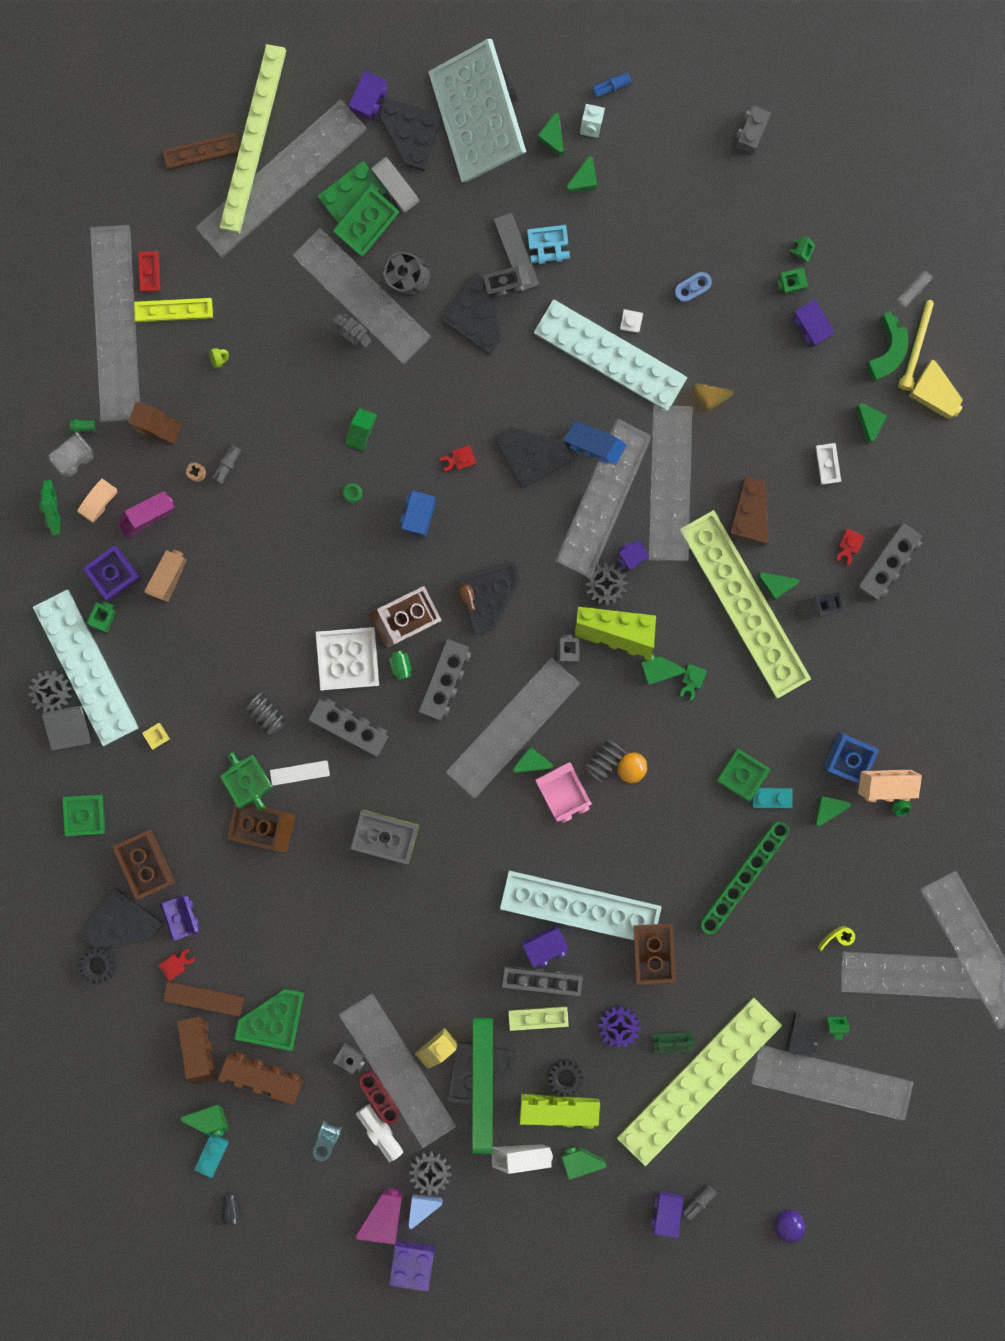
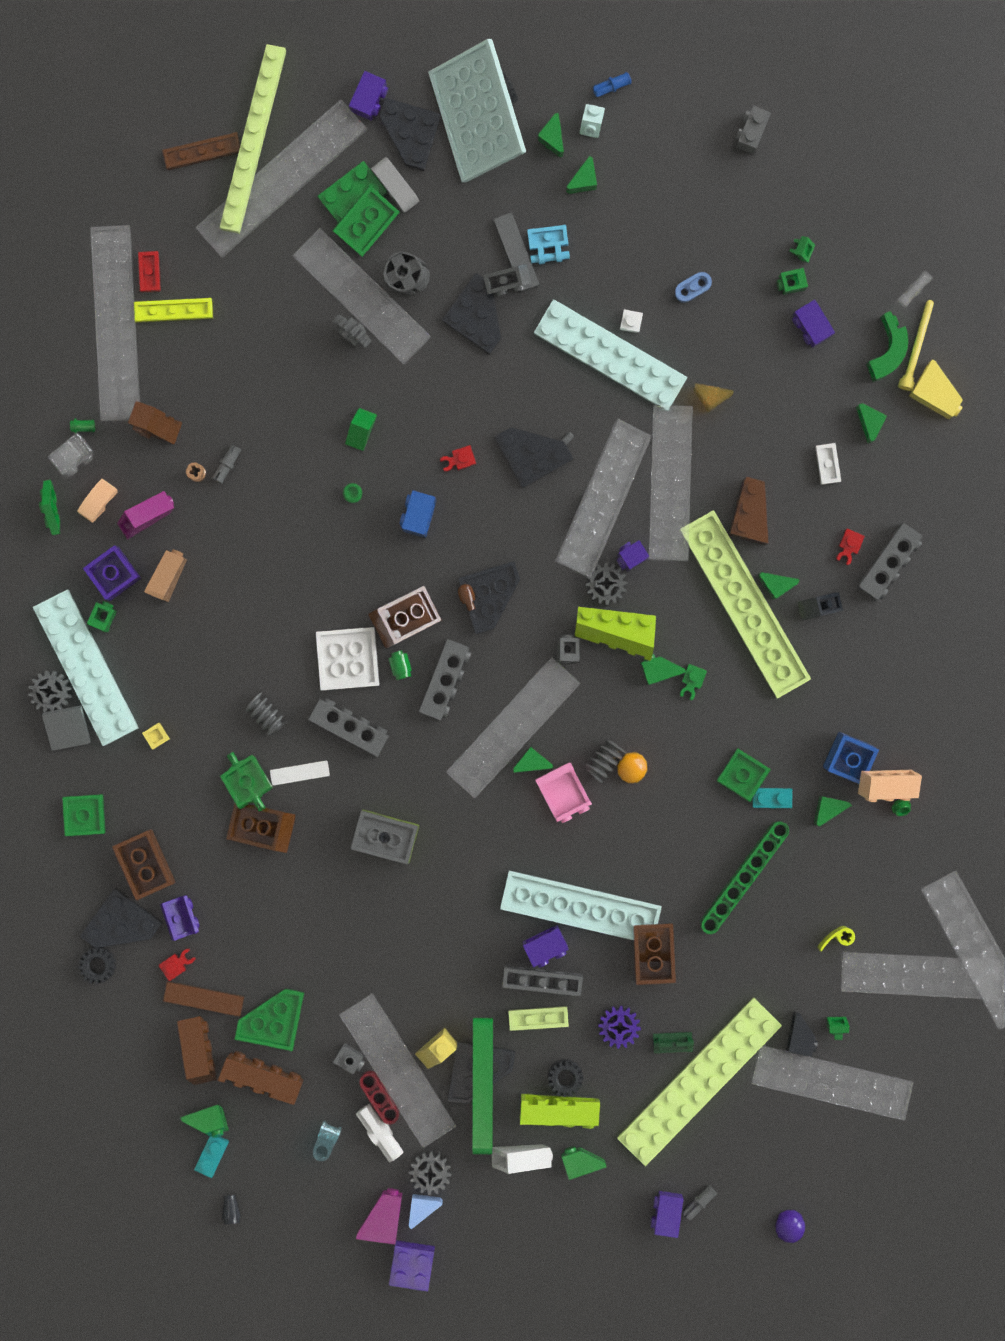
(216, 358): lime tile -> none
(594, 443): blue brick -> none

